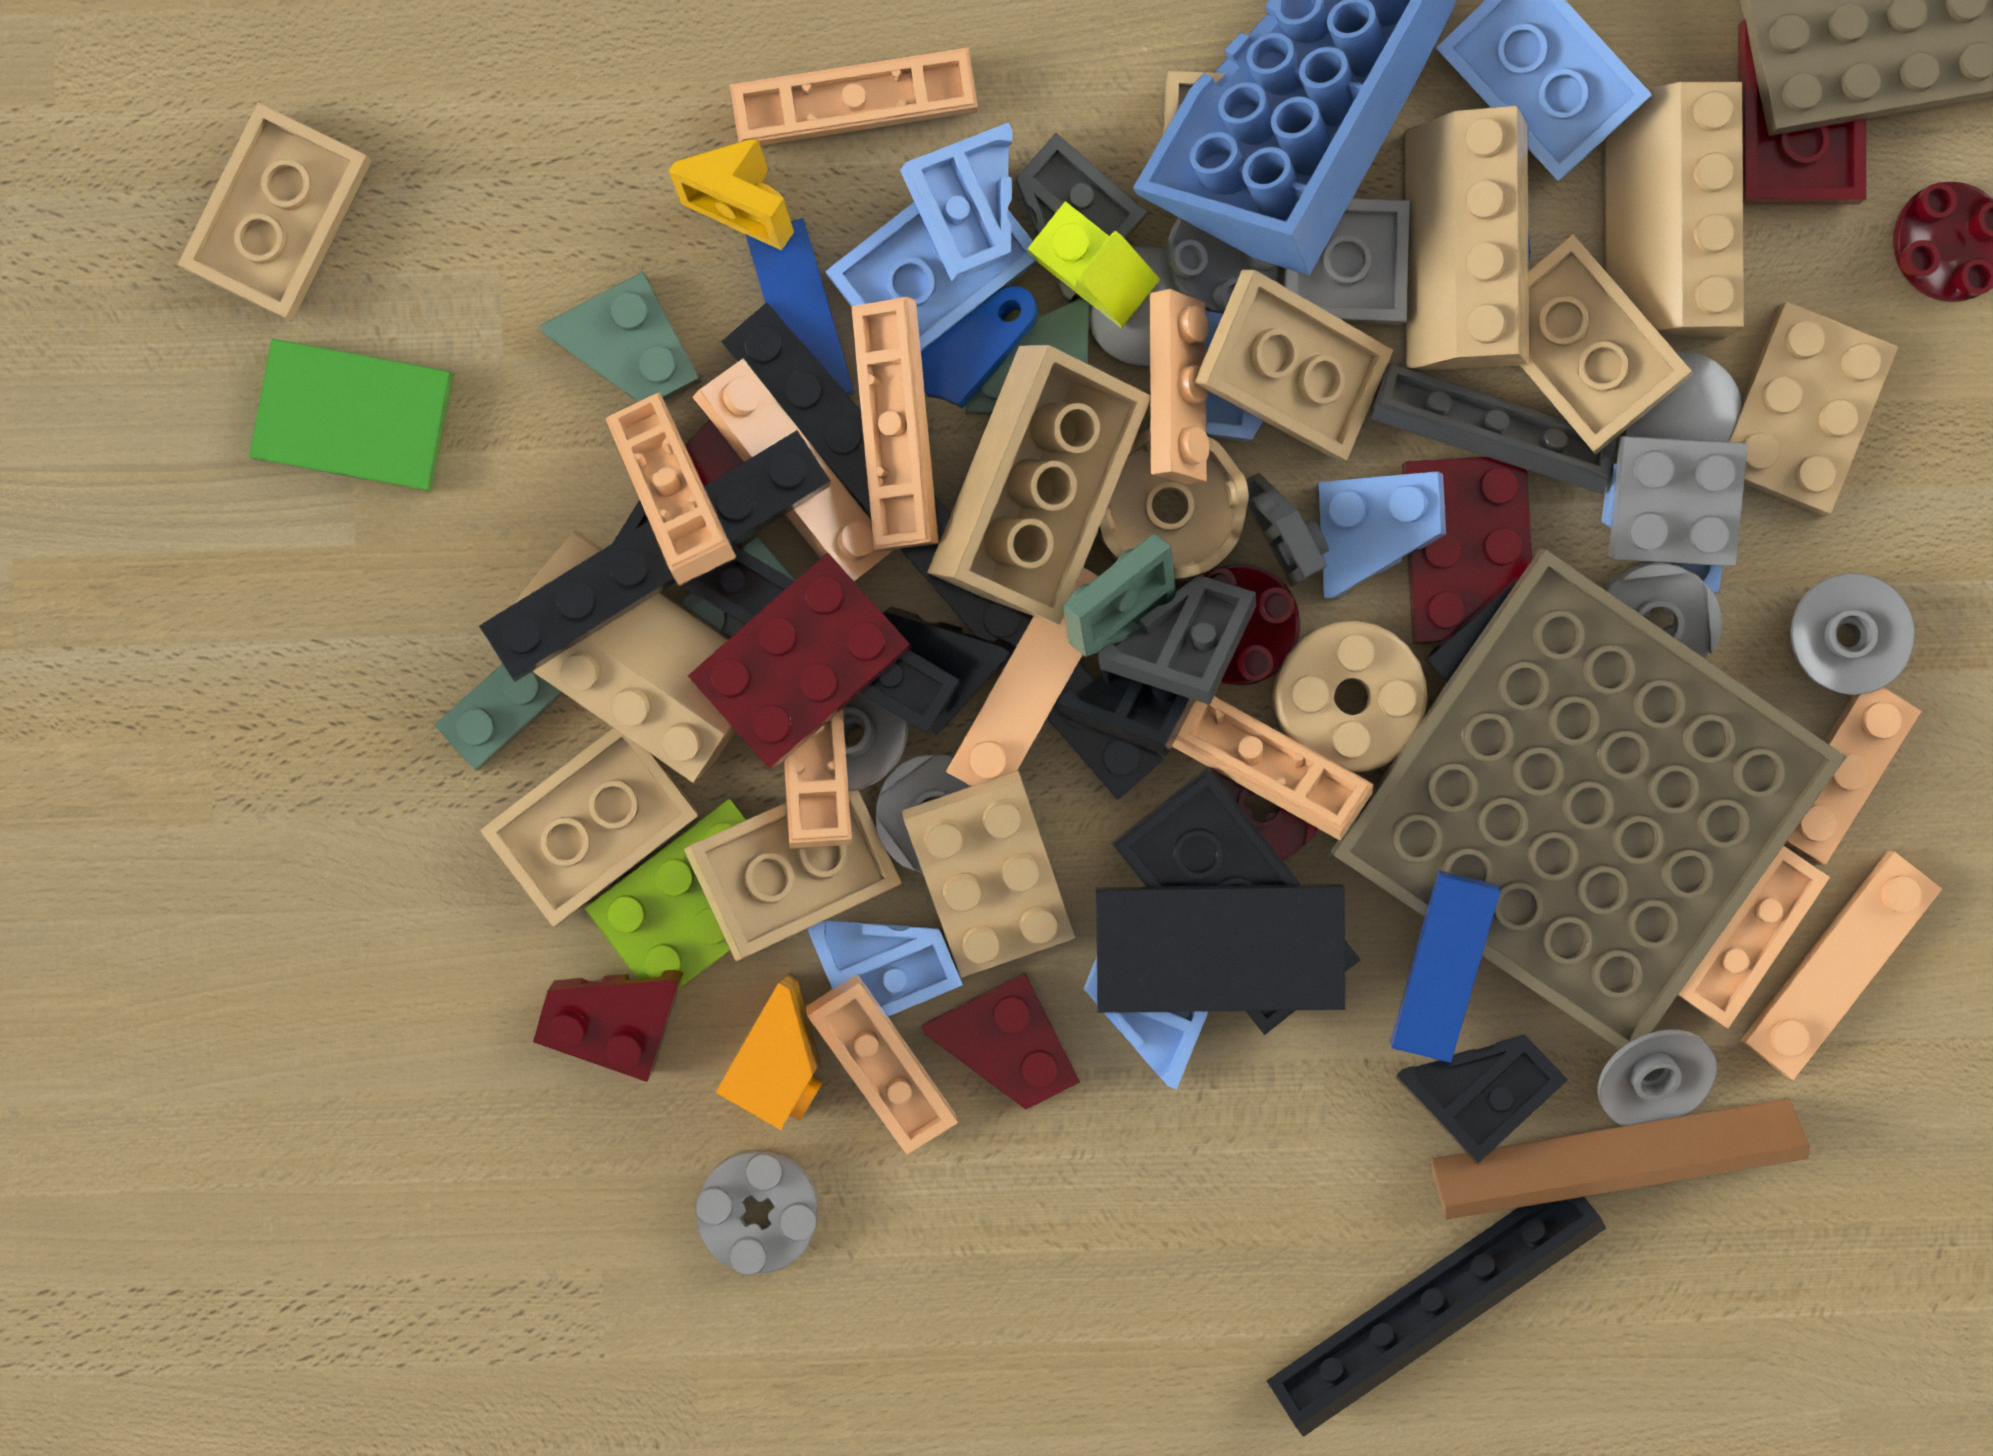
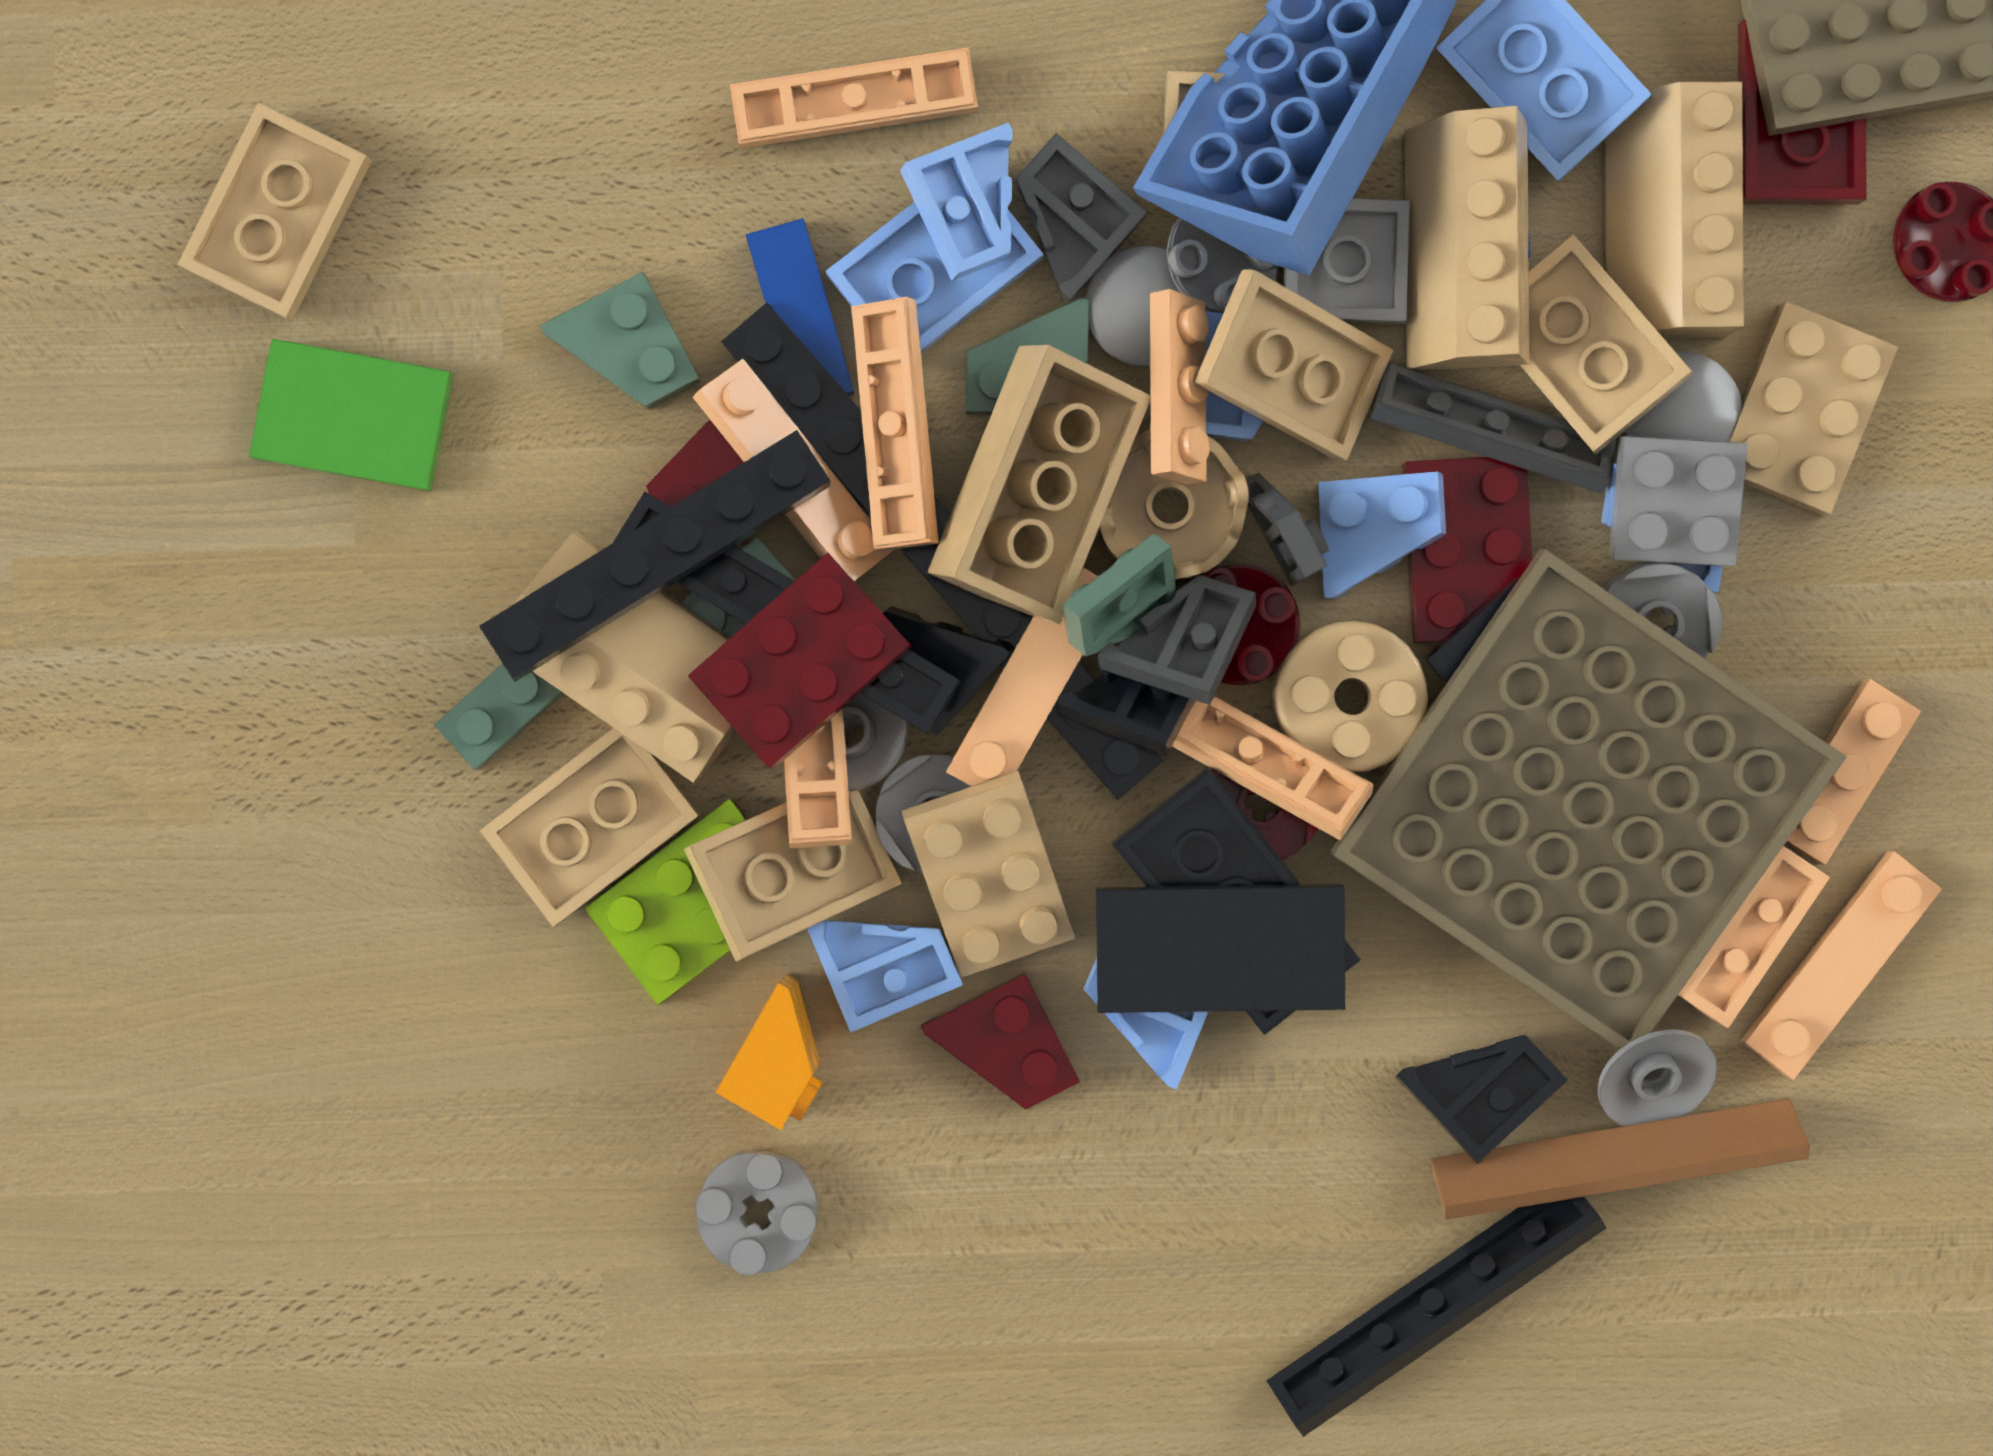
(610, 1020): dark red wing -> none
(670, 489): light nougat plate -> none
(731, 191): yellow slope -> none
(881, 1064): light nougat plate -> none
(977, 346): blue piece -> none
(1094, 264): neon yellow slope -> none
(1444, 966): blue tile -> none
(1880, 626): light grey dish -> none

